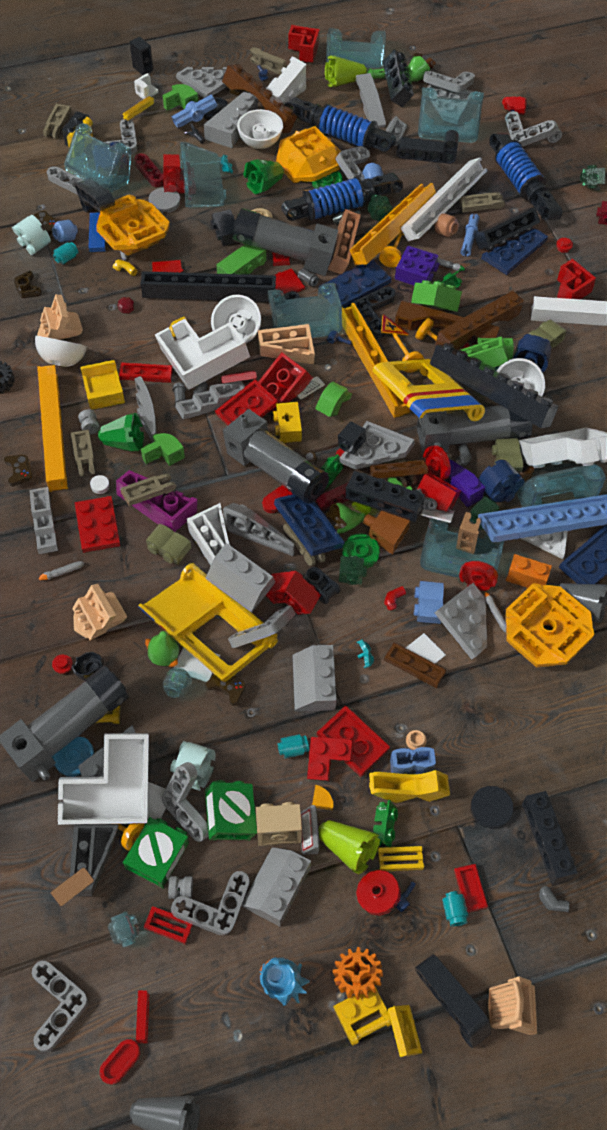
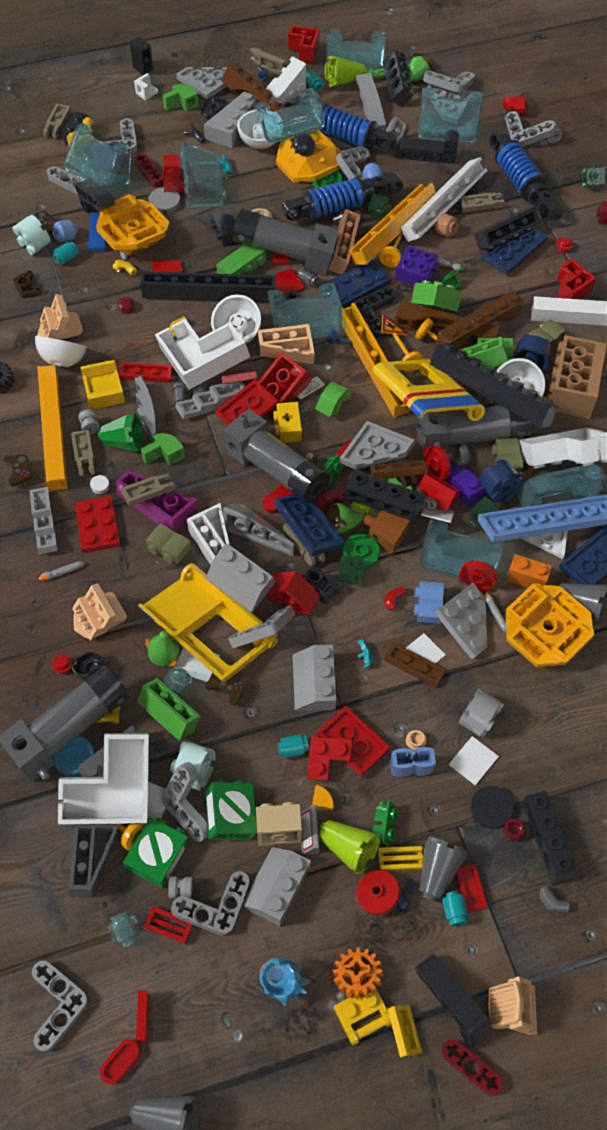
(72, 886): medium nougat sticker -> none
(138, 108): yellow axle -> none
(168, 709): none -> bright green brick
(194, 111): medium blue piece -> none
(262, 175): green cone -> none
(293, 120): none -> clear light blue windscreen
(303, 144): none -> black hair
(314, 81): none -> teal brick
(352, 438): black brick -> none
(403, 787): yellow arch -> none
(439, 867): none -> dark grey cone
(468, 534): medium nougat hinge -> none
(471, 228): medium blue pin -> none
(473, 760): none -> white window
(481, 713): none -> light grey brick
(481, 1065): none -> dark red beam
(513, 830): none -> dark red tile
(577, 376): none -> medium nougat brick

